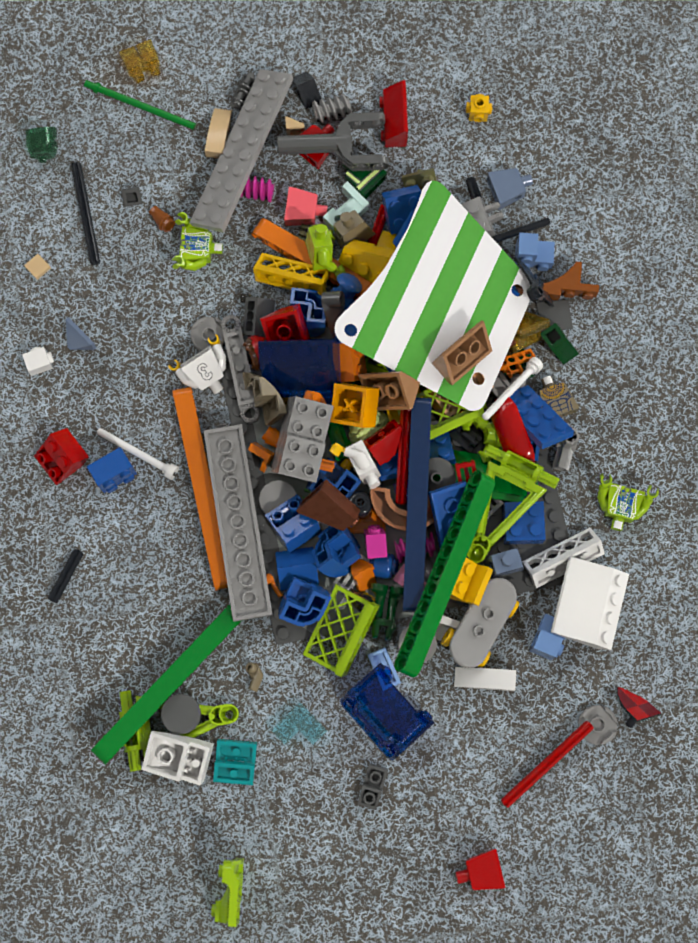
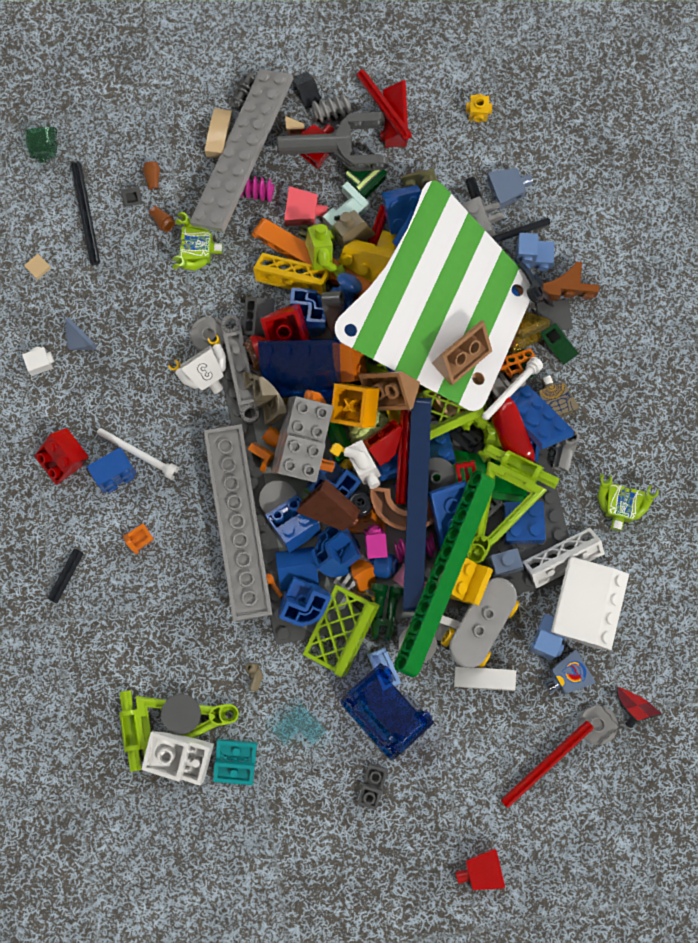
(97, 88): green bar -> none
(138, 538): none -> orange tile
(147, 61): clear yellow hips -> none
(151, 172): none -> dark orange cone
(165, 686): green beam -> none
(201, 482): orange beam -> none
(228, 907): lime slope -> none
(384, 105): none -> red axle
(569, 675): none -> sand blue torso

